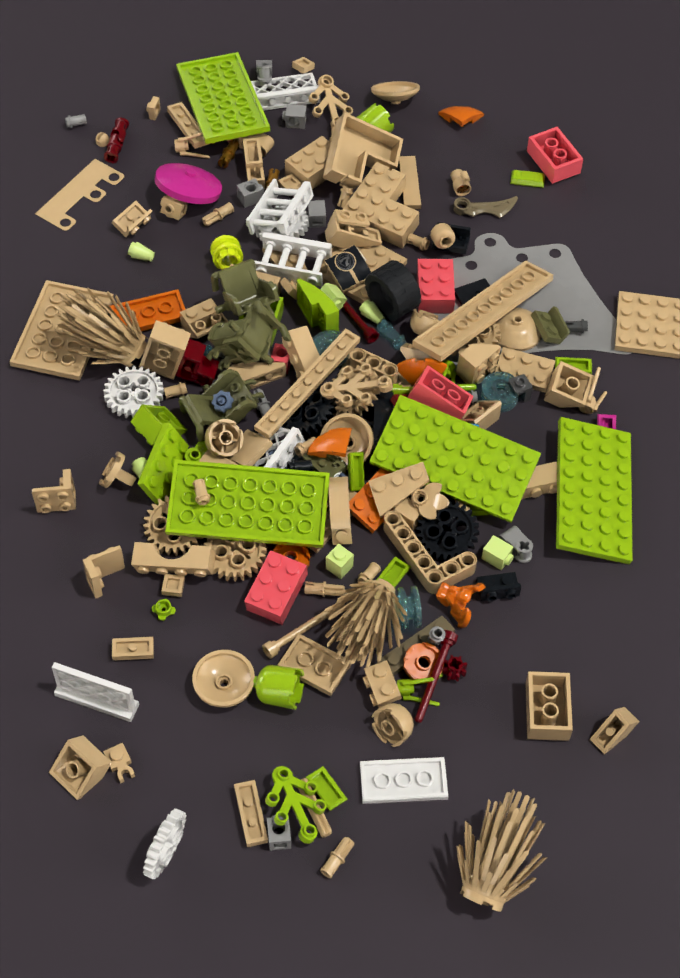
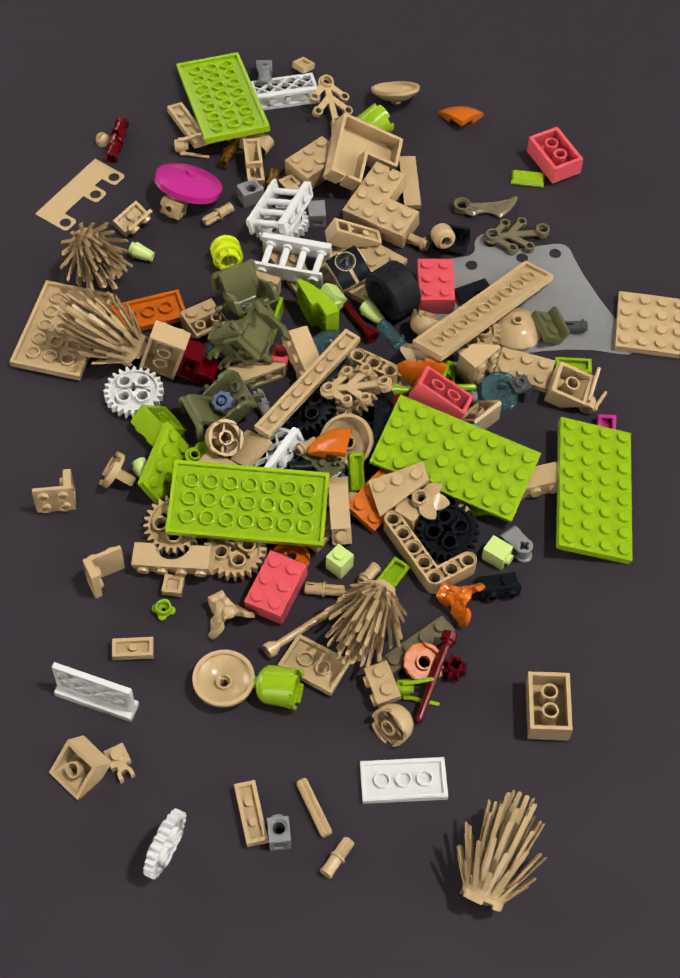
(75, 120): light grey pin -> none
(92, 251): none -> tan plant
(153, 108): tan plate -> none
(175, 390): tan pin -> none
(202, 496): tan pin -> none
(223, 610): none -> tan animal
(290, 287): tan plate -> none
(294, 116): light grey brick -> none
(295, 800): lime plant -> none
(327, 788): lime tile -> none
(345, 196): tan pin -> none
(350, 218): tan bracket -> none
(412, 607): clear light blue wheel -> none
(436, 639): light grey pin -> none
(460, 182): tan piece -> none
(494, 236): none -> dark tan plant
(614, 729): tan slope -> none

